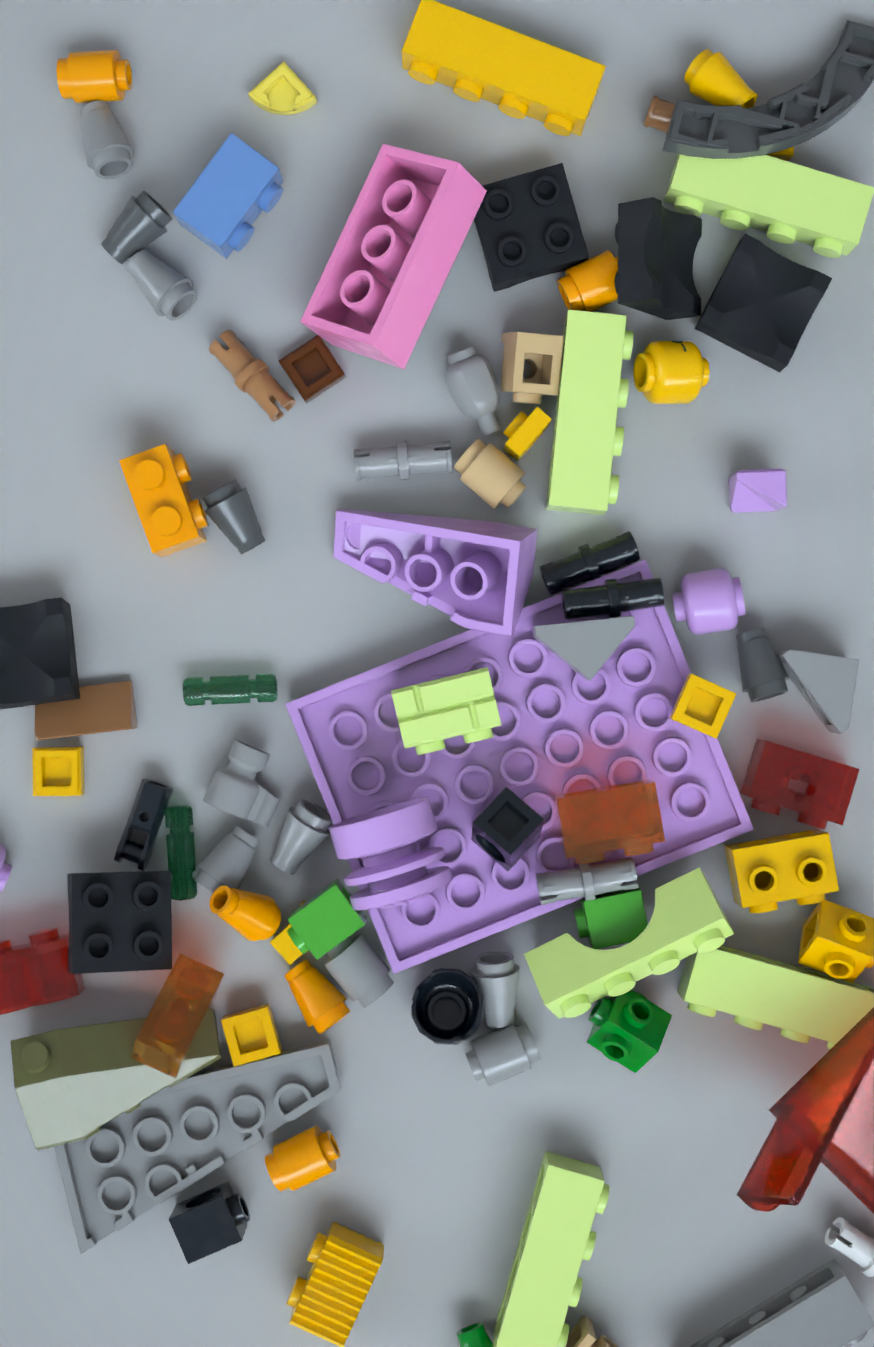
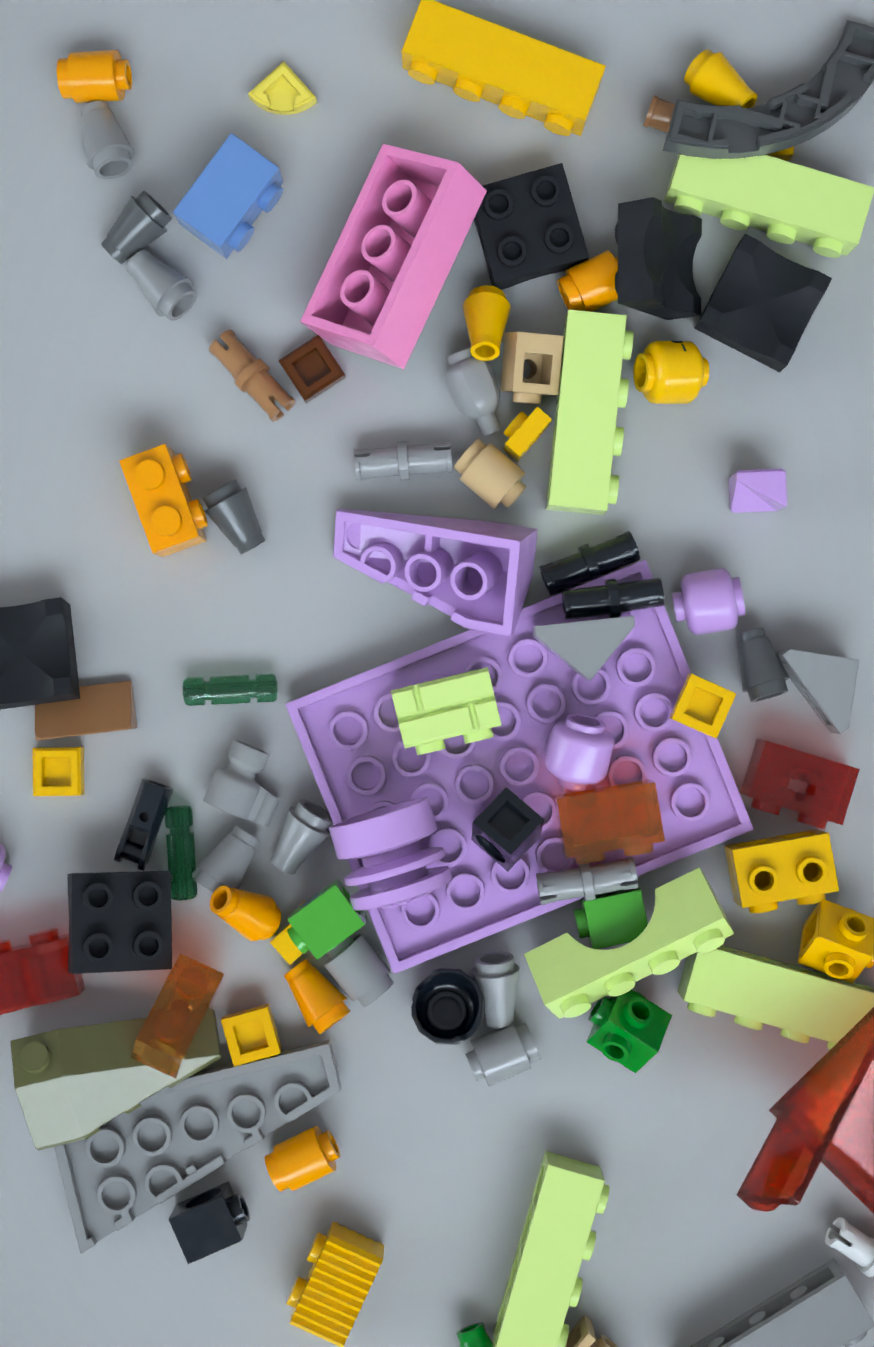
(486, 317): none -> yellow cone
(579, 751): none -> lavender head

